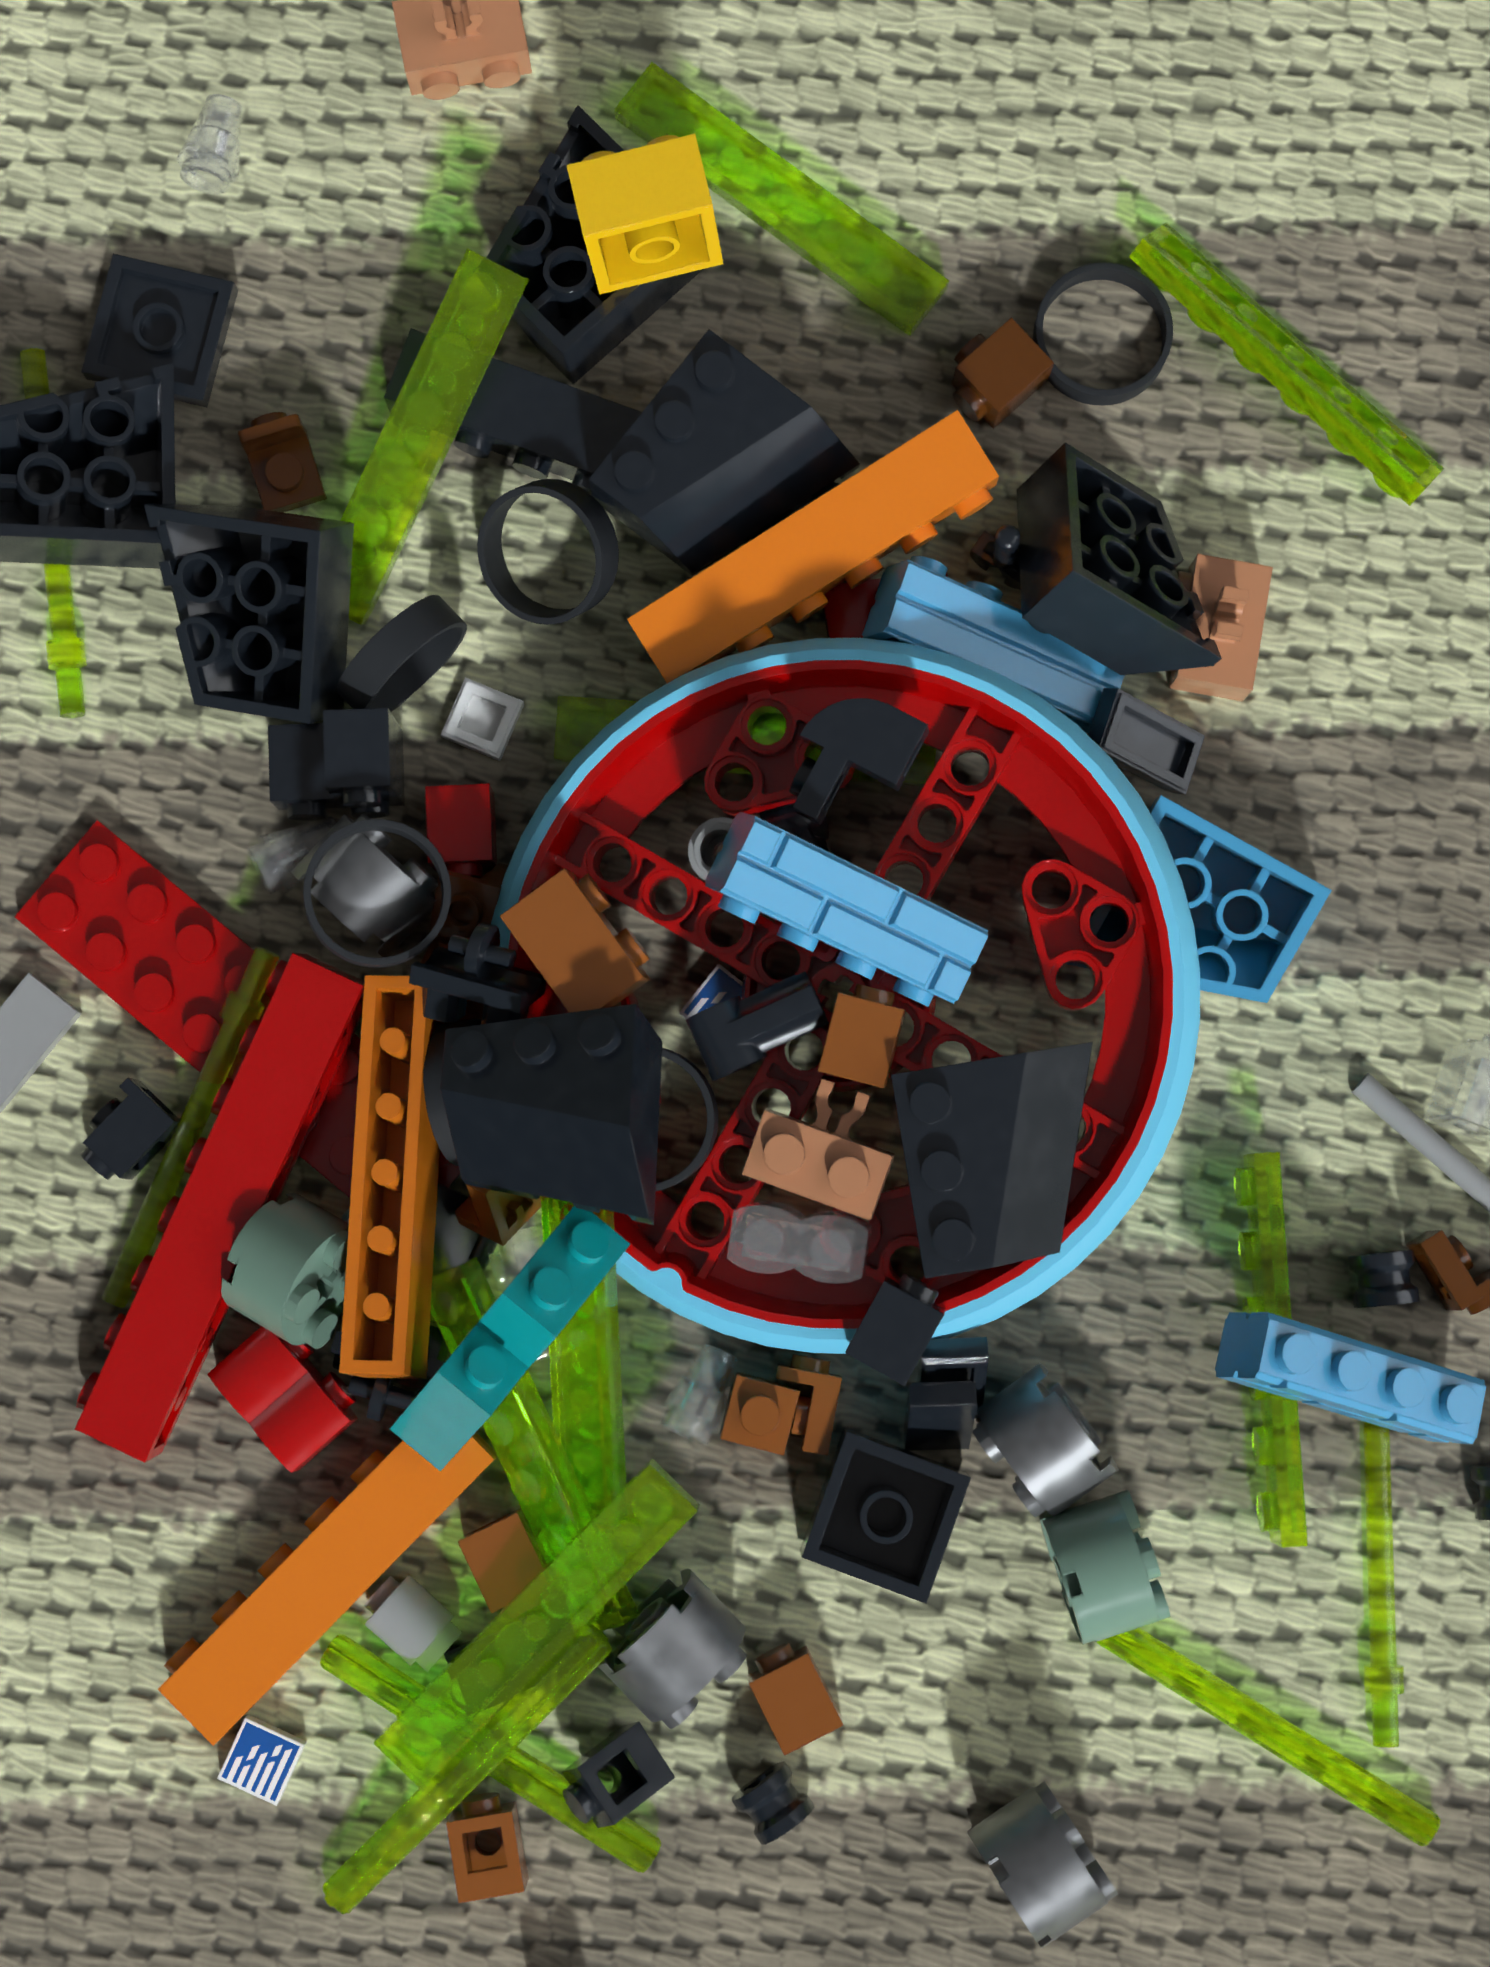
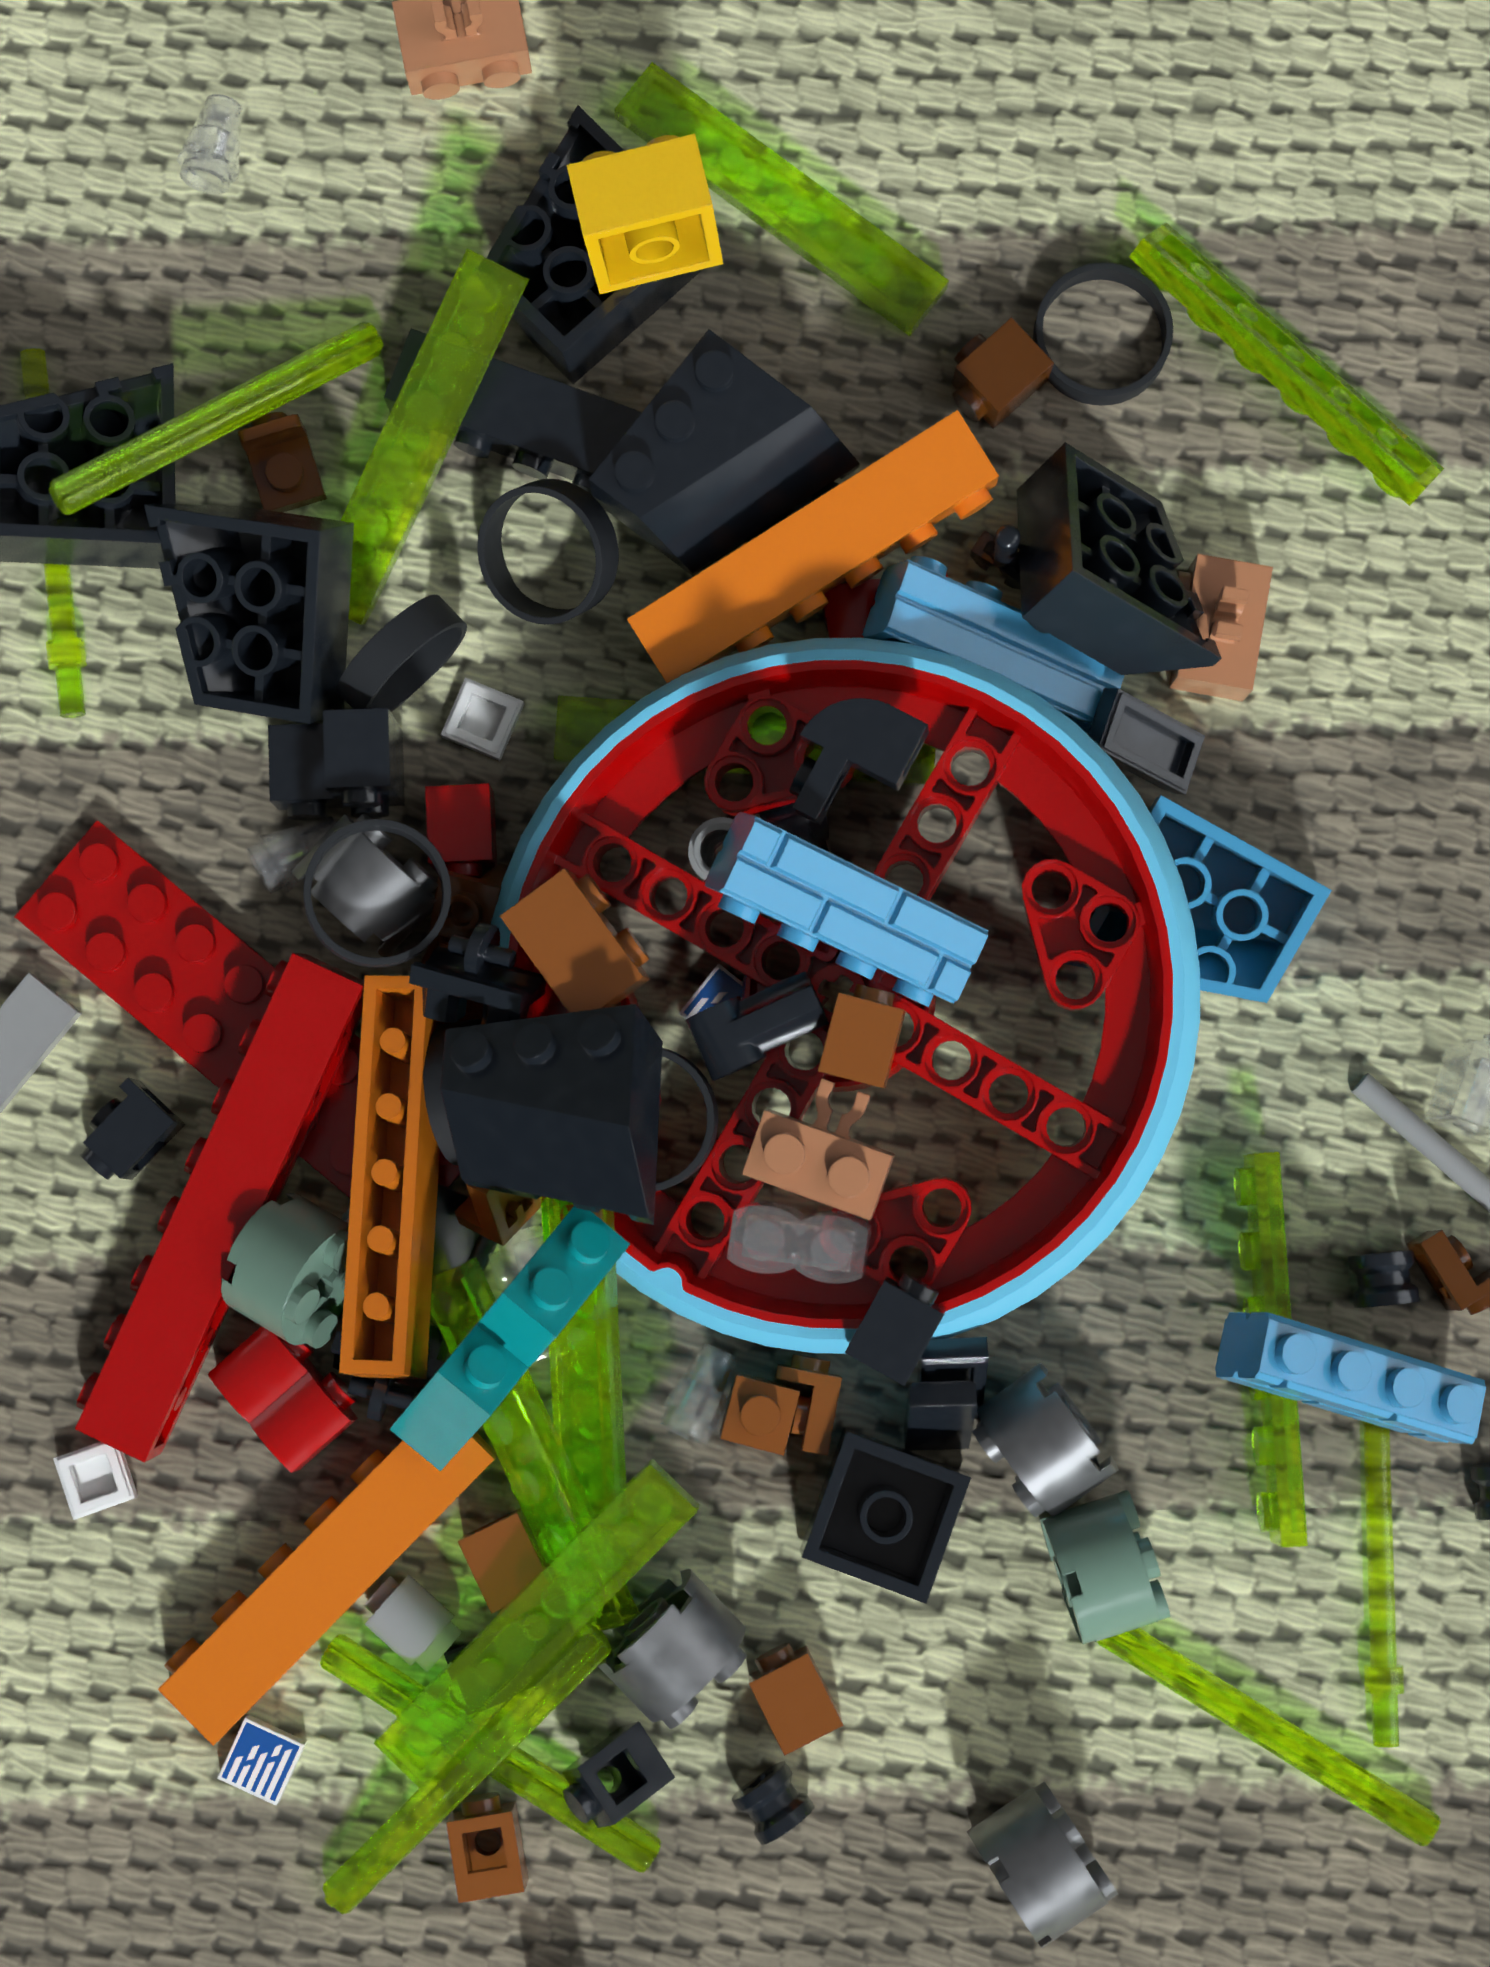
(95, 1479): none -> white tile
(160, 318): black plate -> none
(214, 418): none -> clear neon green axle
(238, 1012): clear neon green bar -> none
(991, 1155): black wedge -> none

